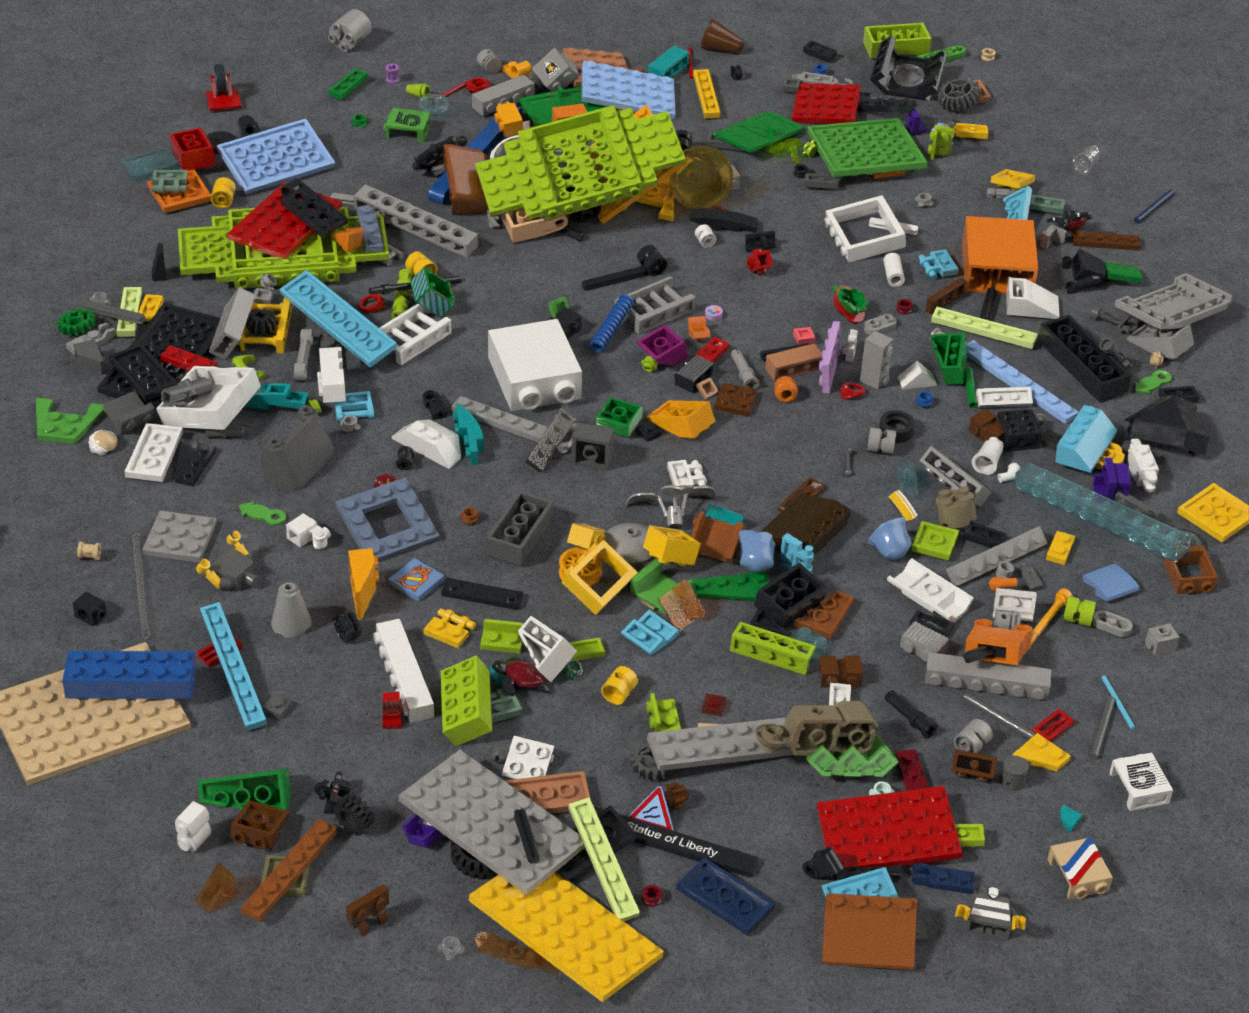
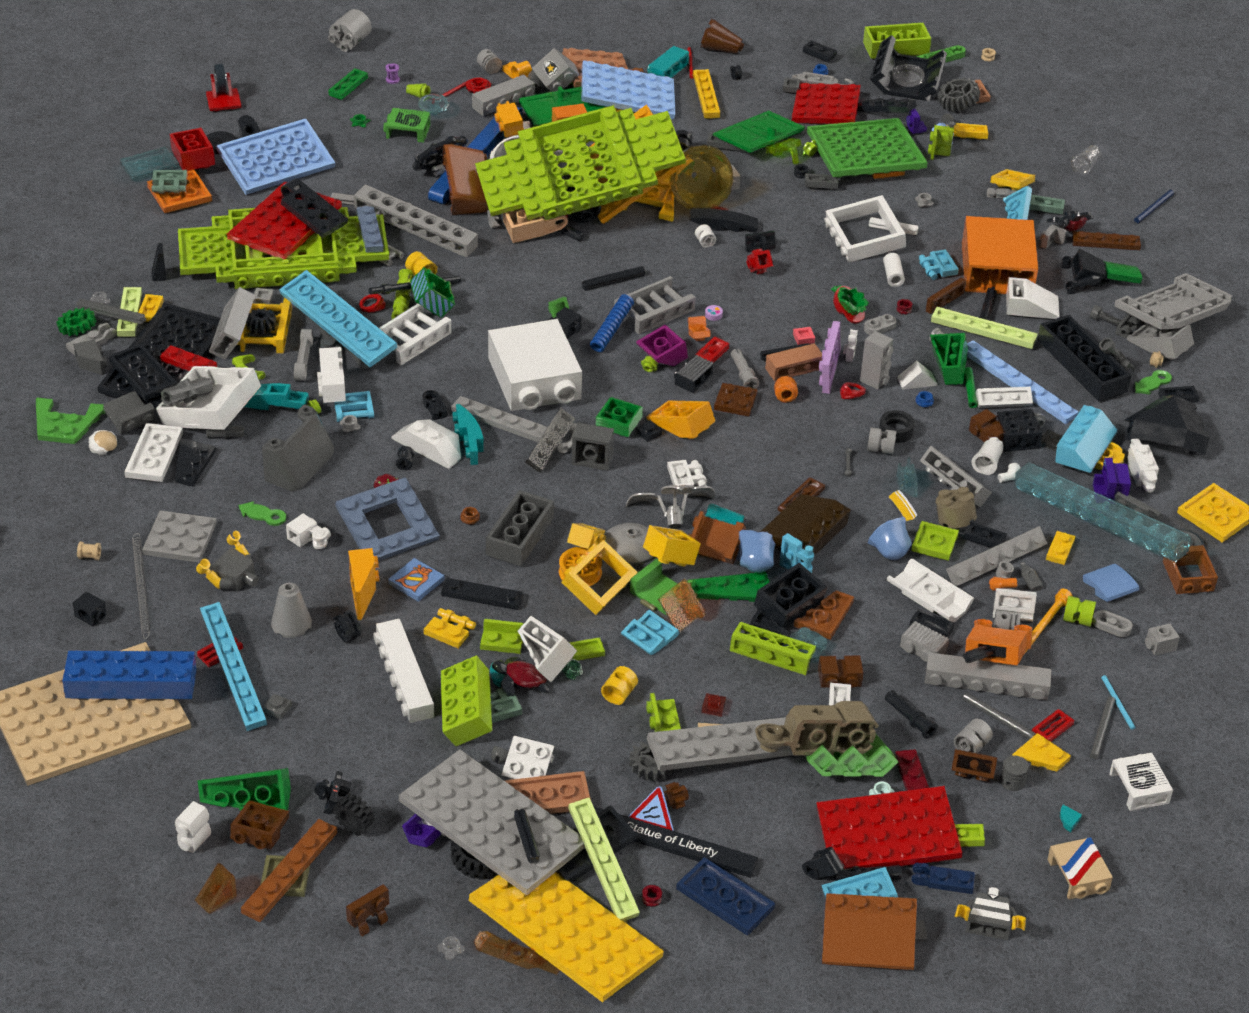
(223, 192): yellow wheel -> none
(268, 281): light grey plate -> none
(350, 238): orange slope -> none
(392, 710): red leg -> none
(652, 260): black wheel -> none
(707, 388): medium nougat slope -> none

